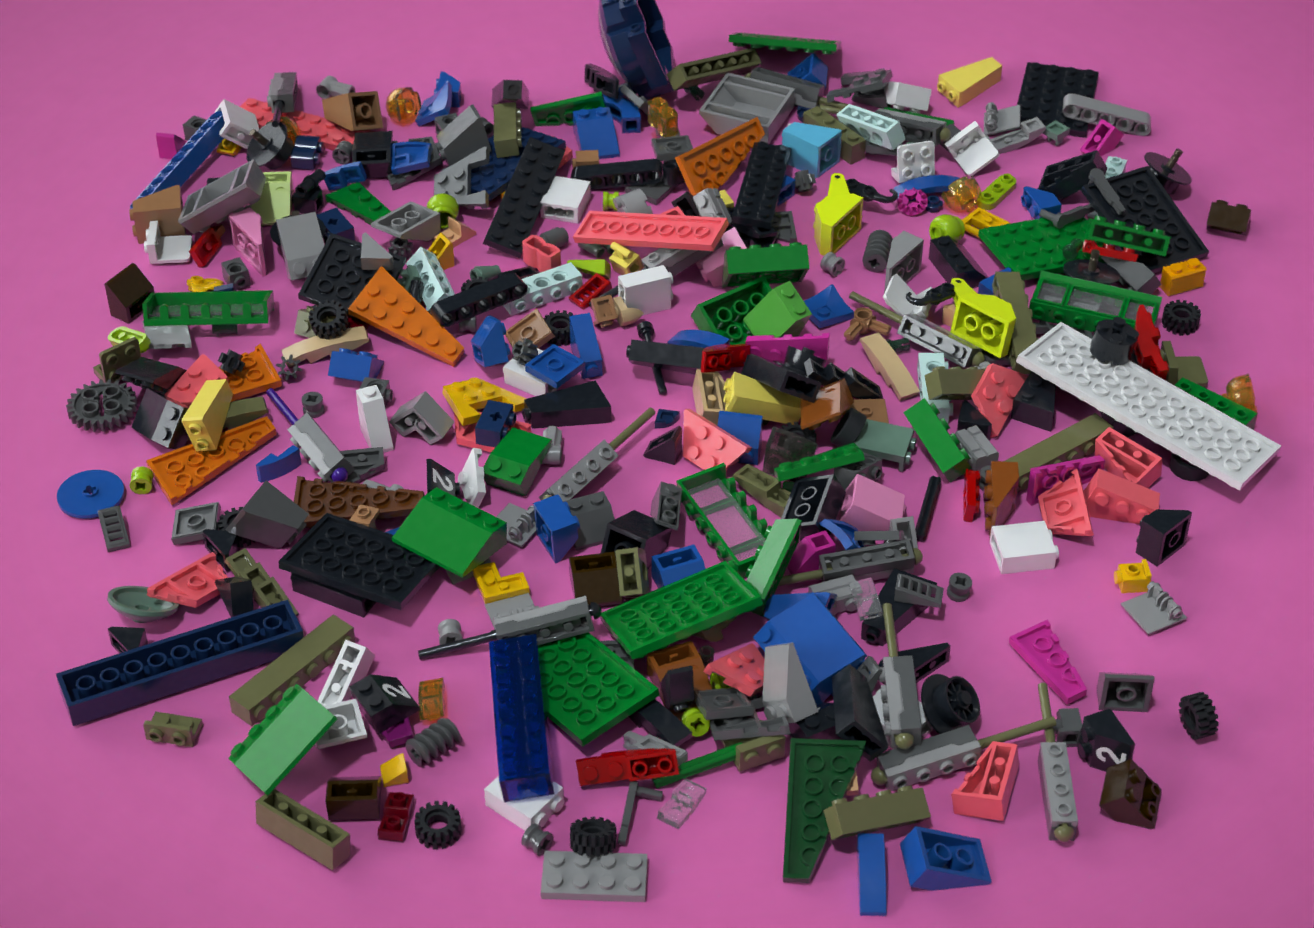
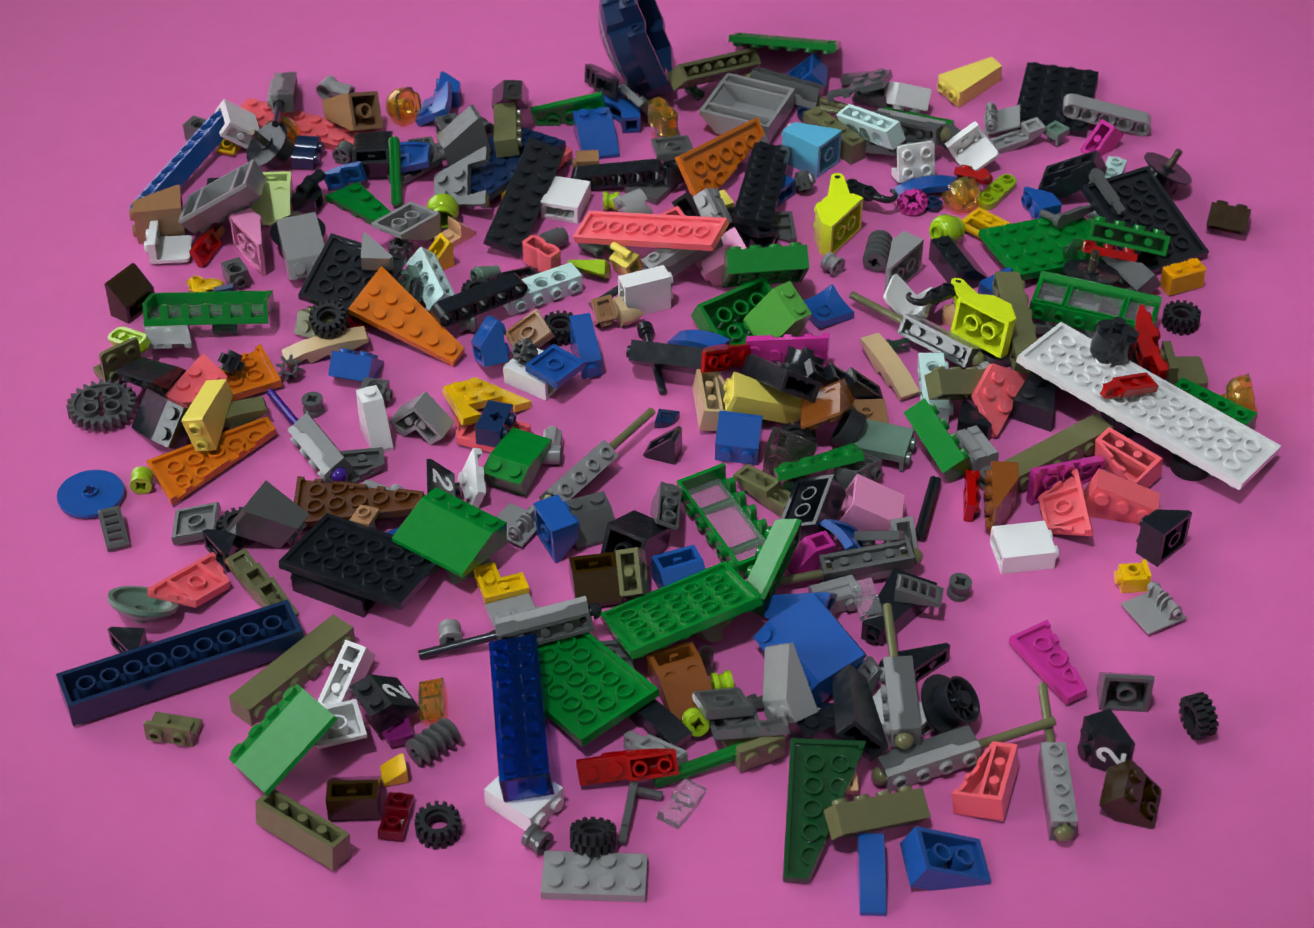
(168, 144): dark pink slope -> none
(236, 594): black slope -> none
(275, 467): blue slope -> none
(336, 224): dark blue brick -> none
(395, 172): none -> green axle
(568, 407): black slope -> none
(592, 284): red slope -> none
(678, 689): black slope -> none
(709, 444): coral wing -> none
(741, 669): coral wing -> none
(864, 323): medium nougat axle -> none
(981, 176): none -> red plate
(1068, 726): dark grey brick -> none
(1129, 386): none -> red hinge

